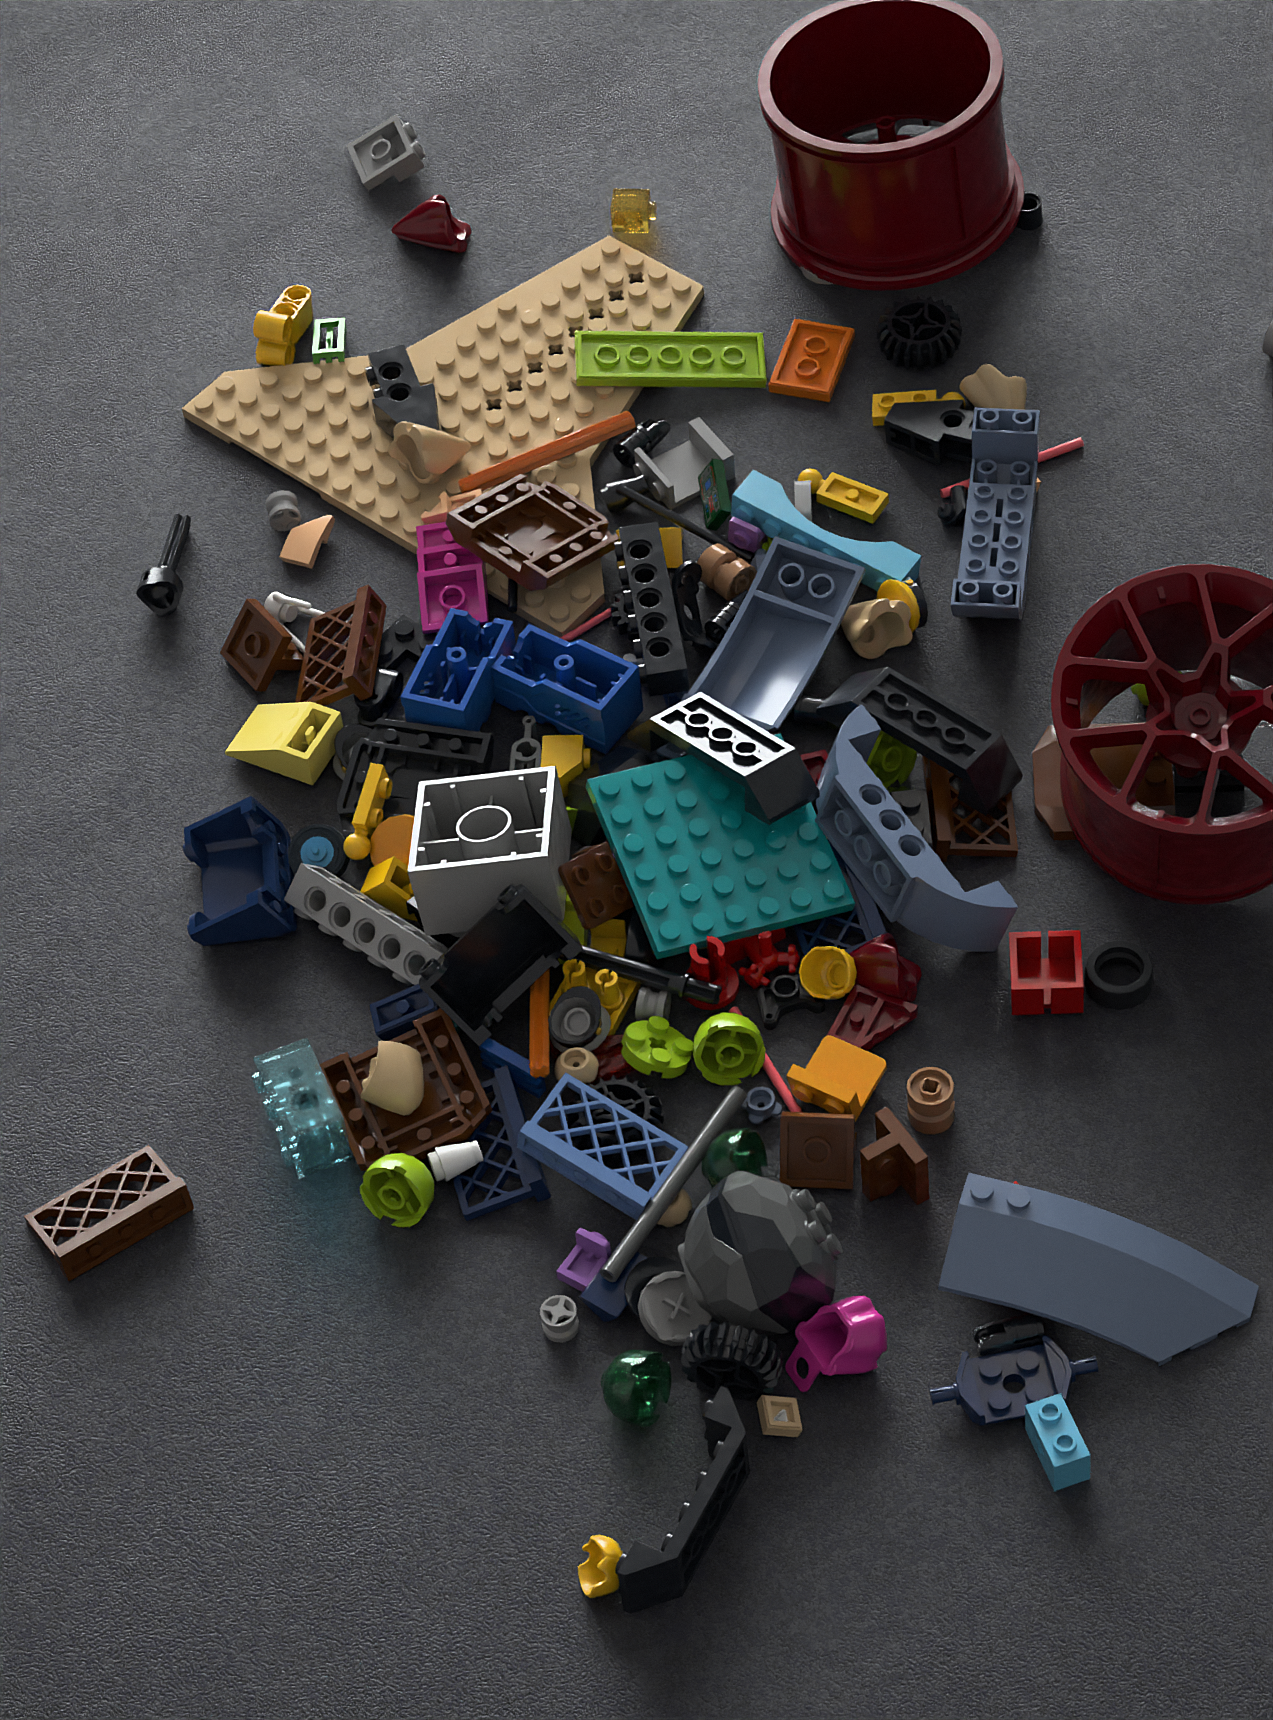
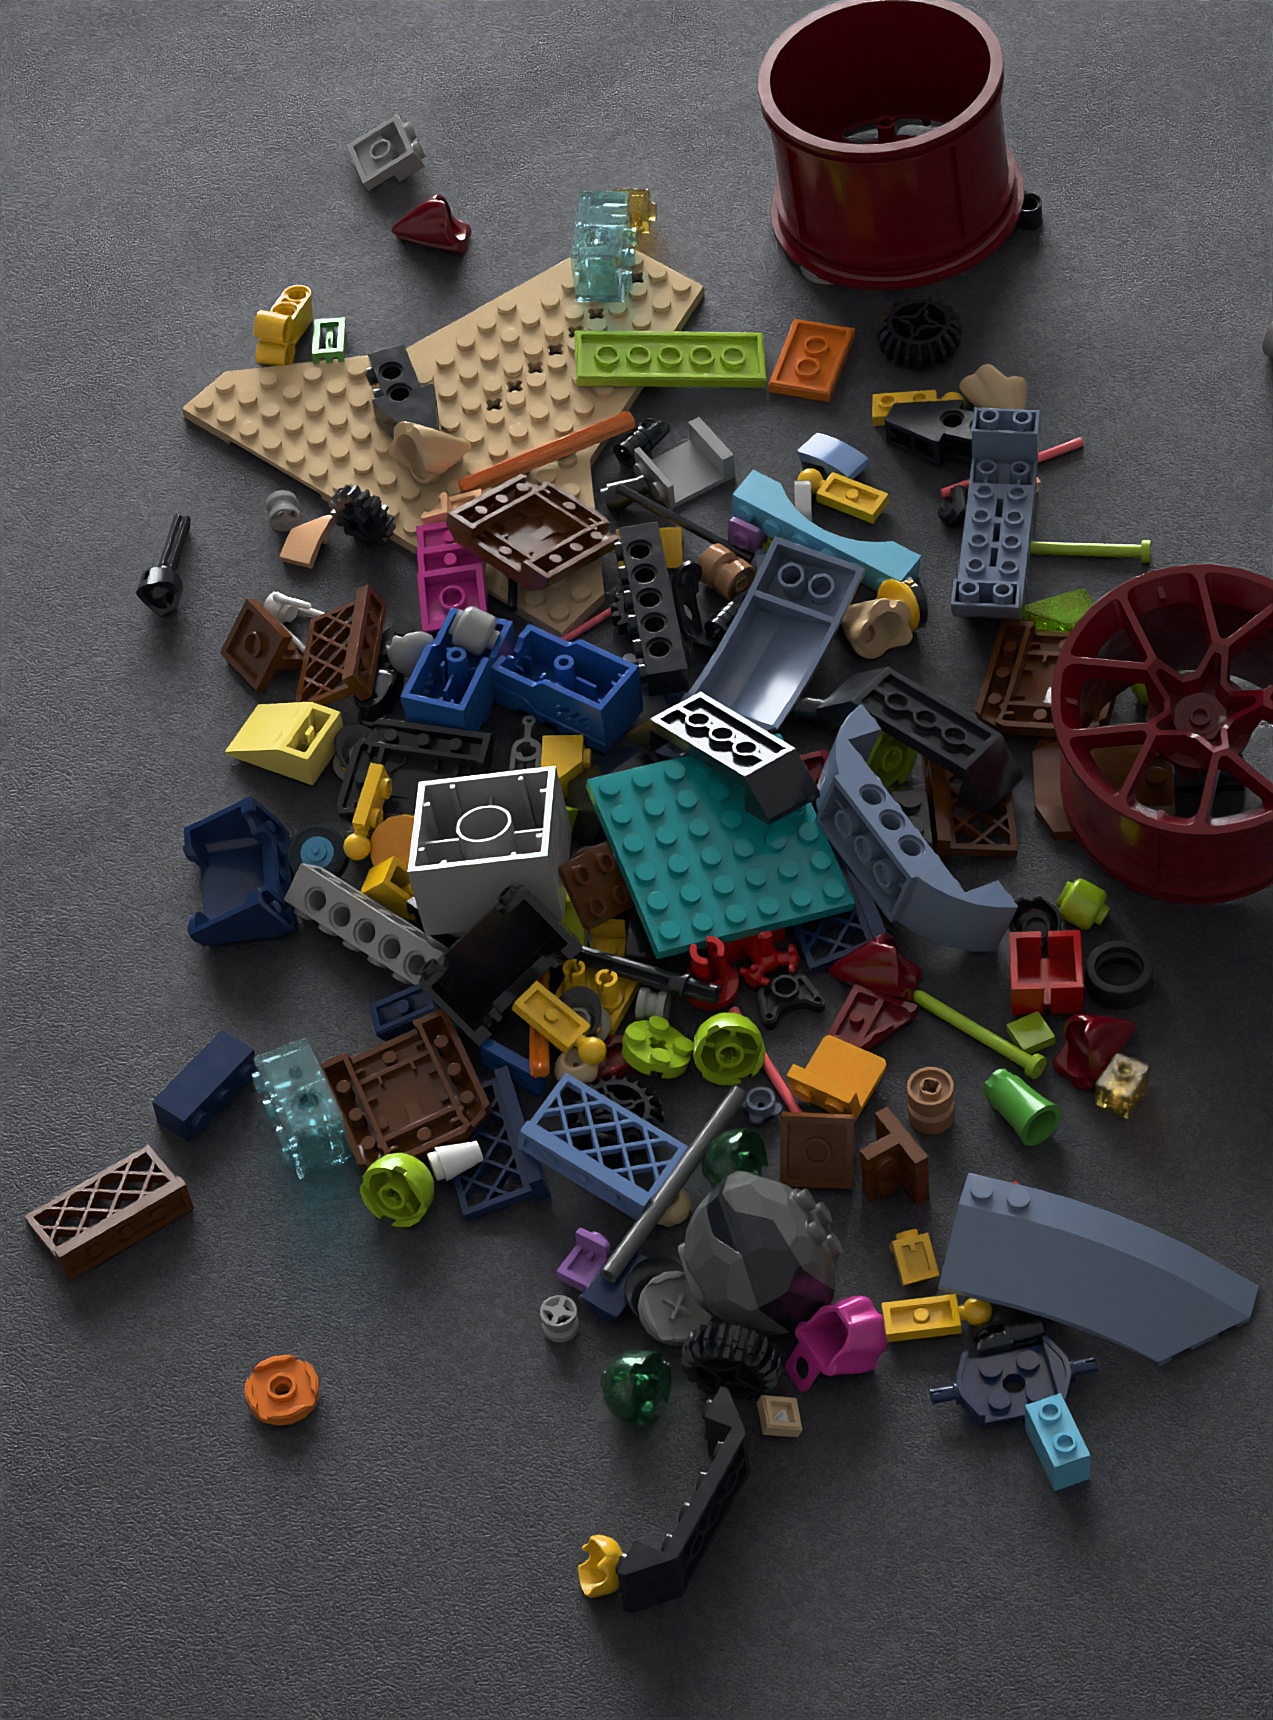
(205, 1086): none -> dark blue brick
(279, 1375): none -> orange plate
(362, 515): none -> black gear
(395, 1078): tan piece -> none
(406, 651): none -> light grey hair
(474, 630): none -> light grey head
(559, 1023): none -> yellow plate
(603, 247): none -> clear light blue piece
(714, 494): dark green tile -> none
(827, 972): yellow hair -> none
(833, 456): none -> medium blue slope
(914, 1257): none -> yellow bracket
(932, 1316): none -> yellow plate
(1020, 680): none -> reddish brown wedge
(1022, 1107): none -> bright green plant
(1031, 1033): none -> lime tile
(1033, 1065): none -> lime bar
(1035, 915): none -> black hair
(1059, 611): none -> clear neon green slope
(1082, 904): none -> lime head
(1090, 1047): none -> dark red hat
(1093, 549): none -> lime bar
(1122, 1085): none -> clear yellow brick

